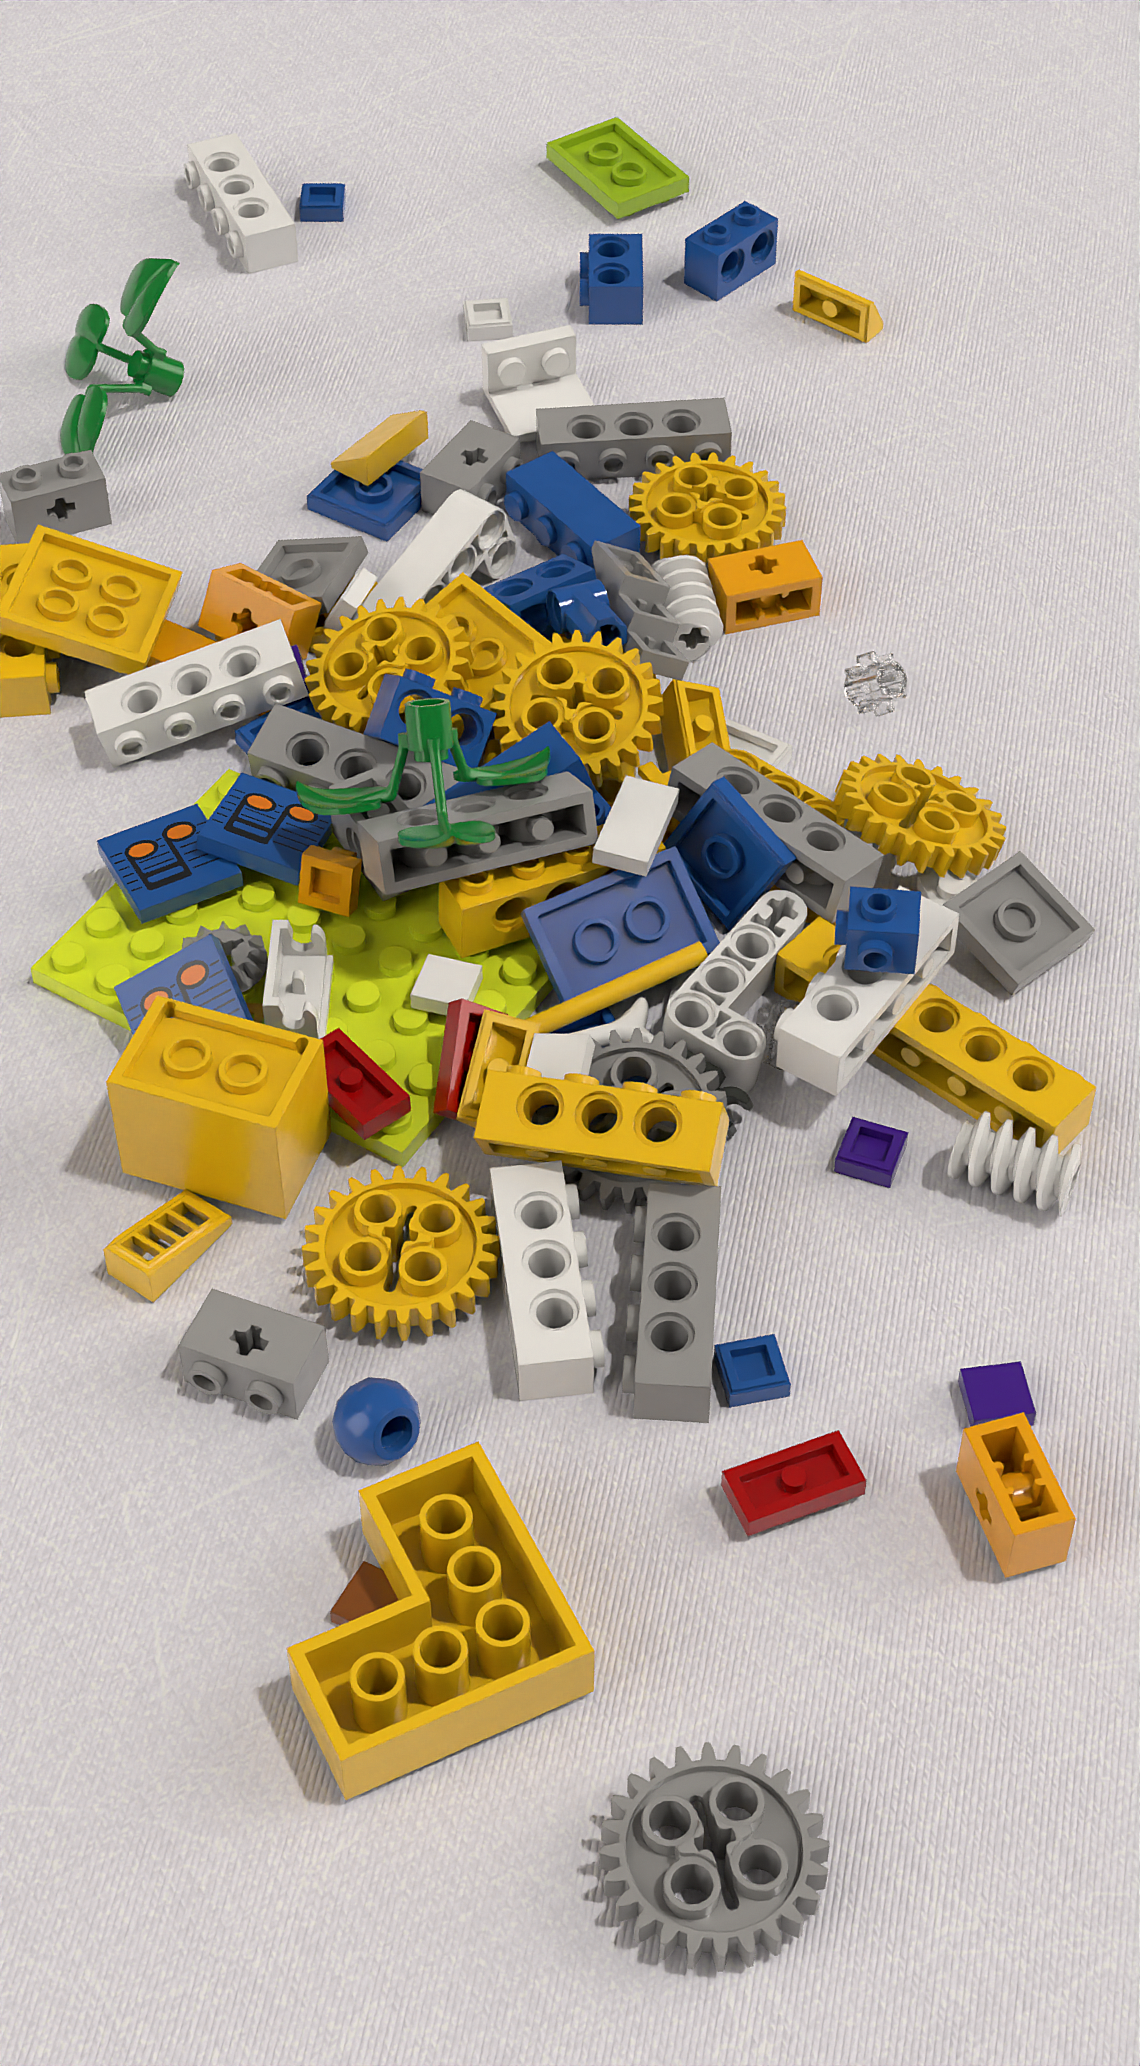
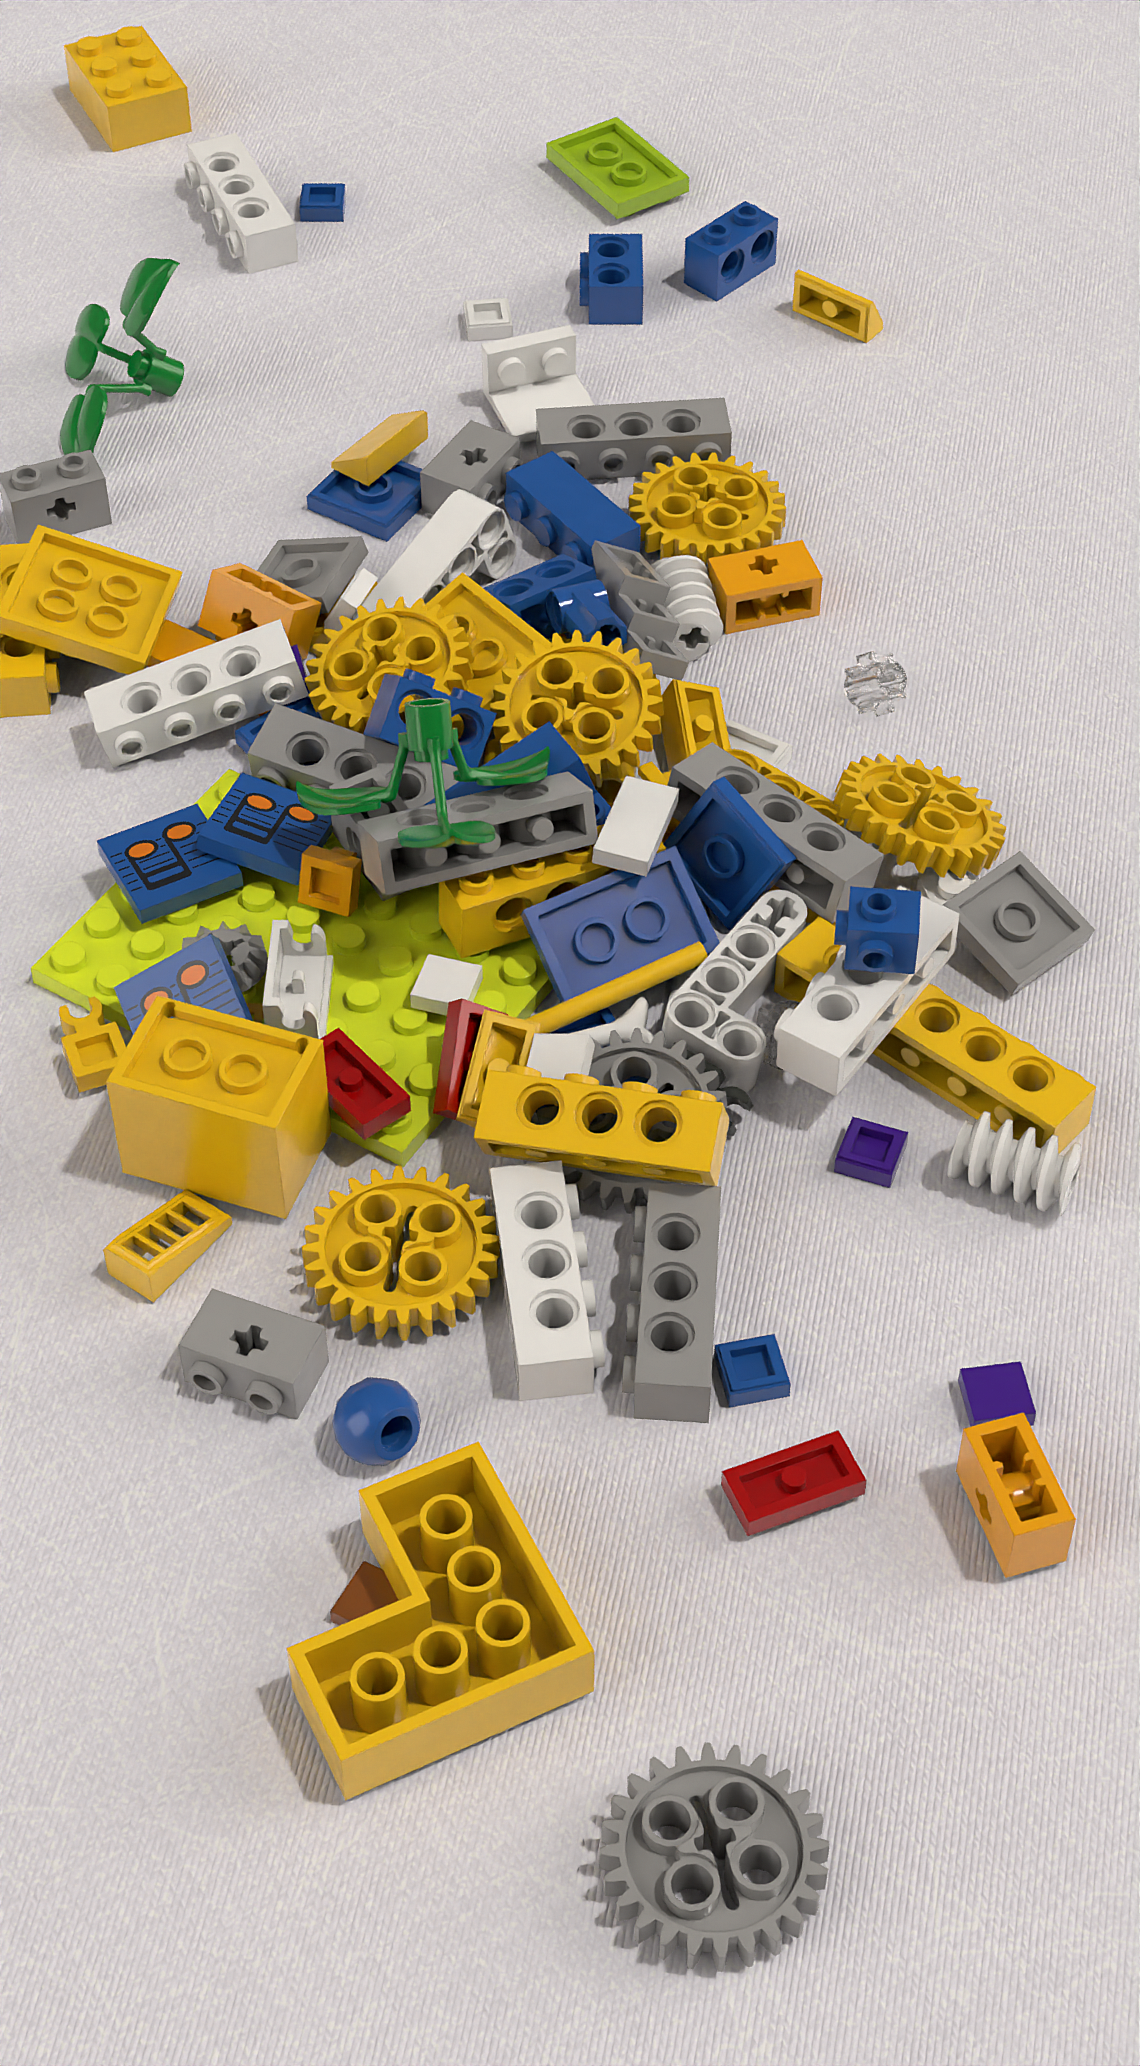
(90, 1046): none -> yellow plate
(127, 88): none -> yellow brick

